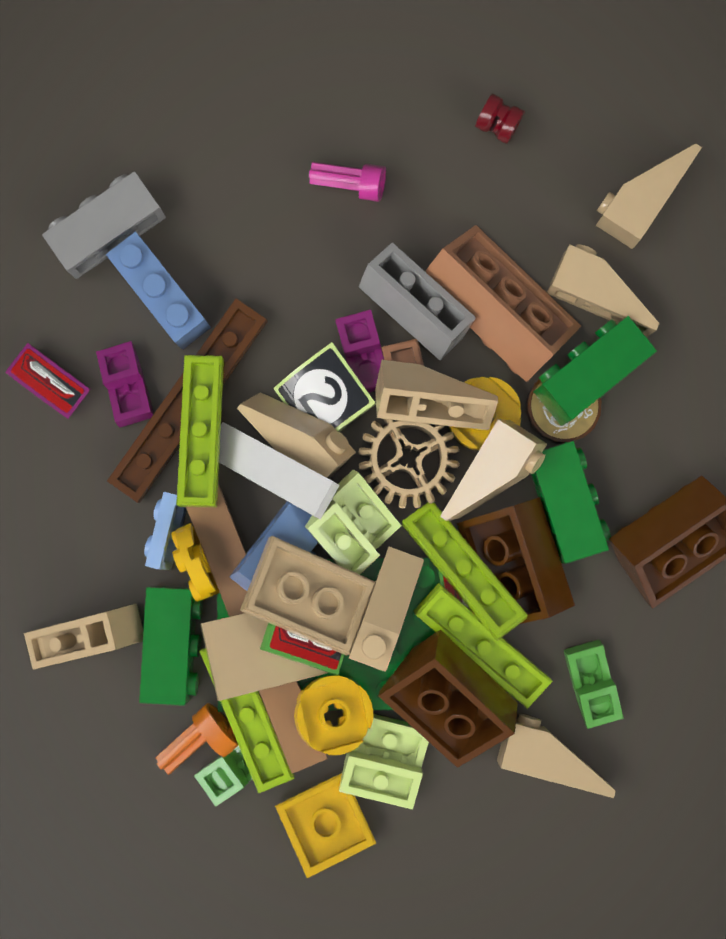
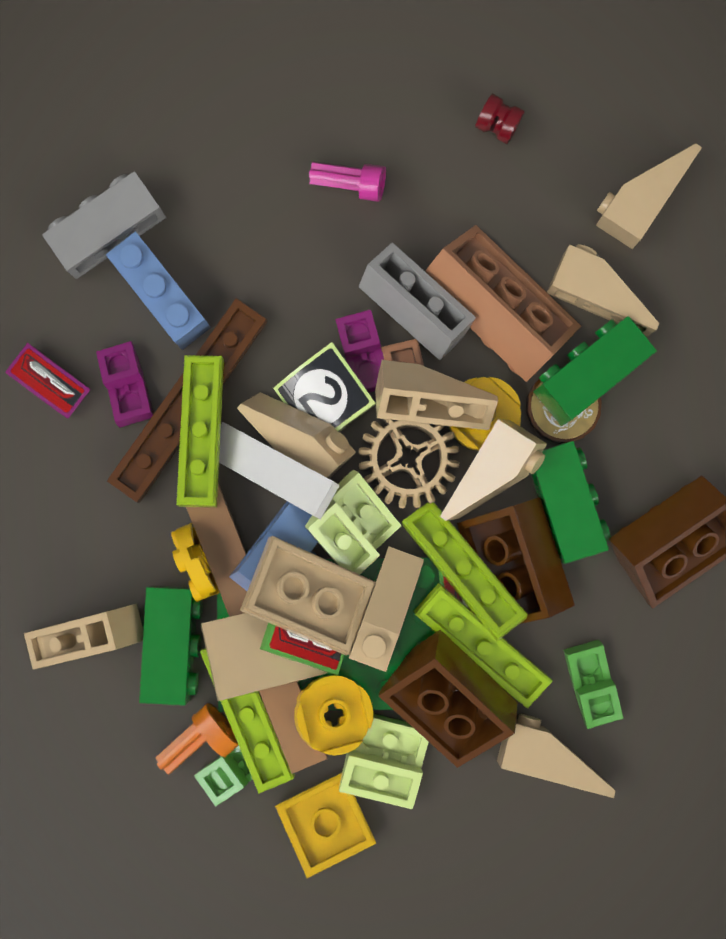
(160, 544): light blue plate -> none

